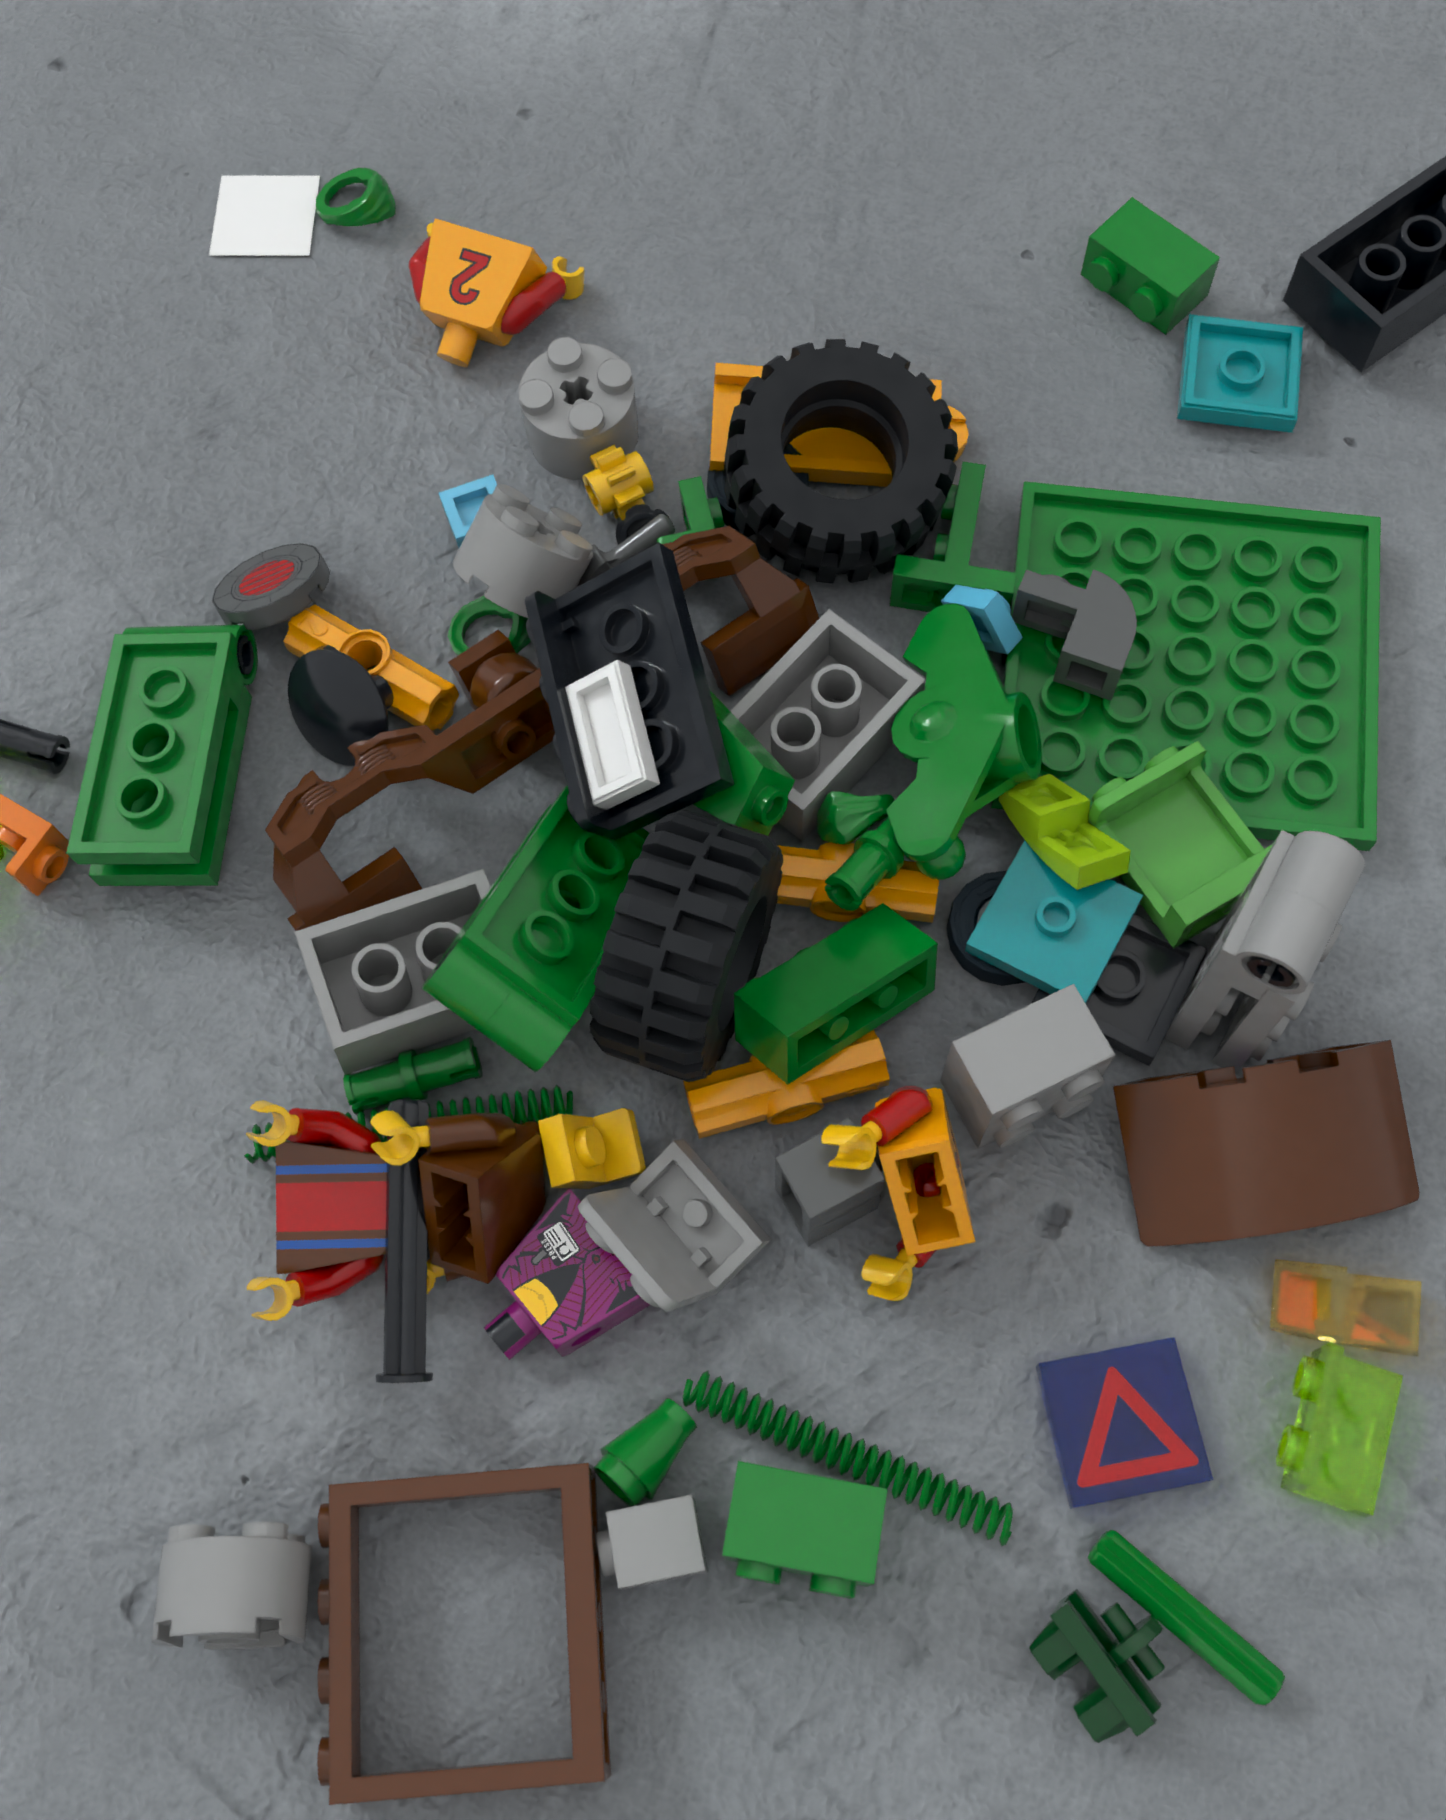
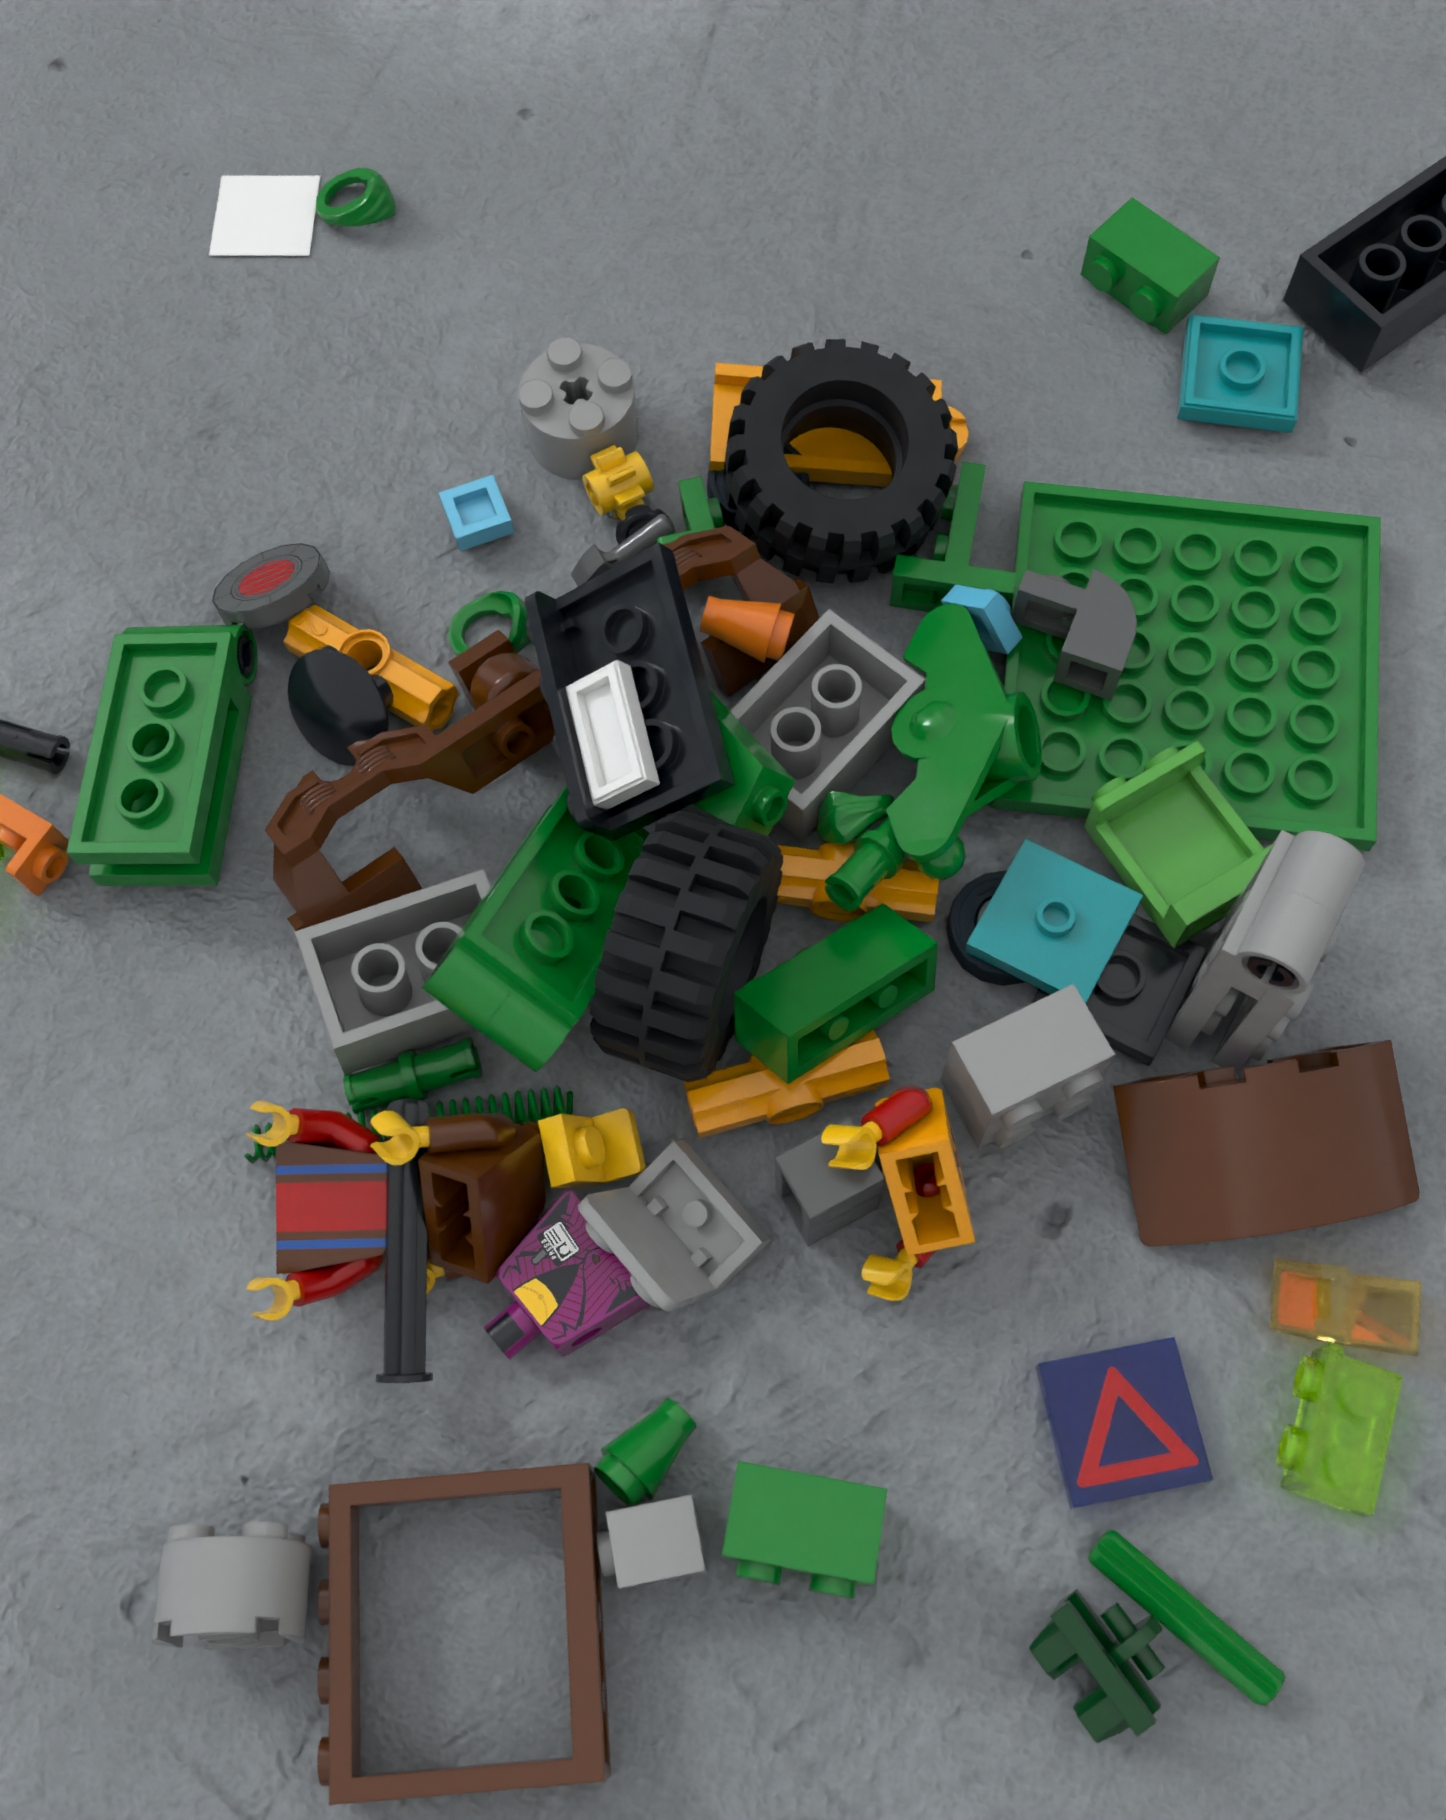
(484, 287): light orange torso -> none
(522, 550): light grey brick -> none
(749, 626): none -> orange cone
(847, 1459): green piece -> none
(1057, 829): lime slope -> none

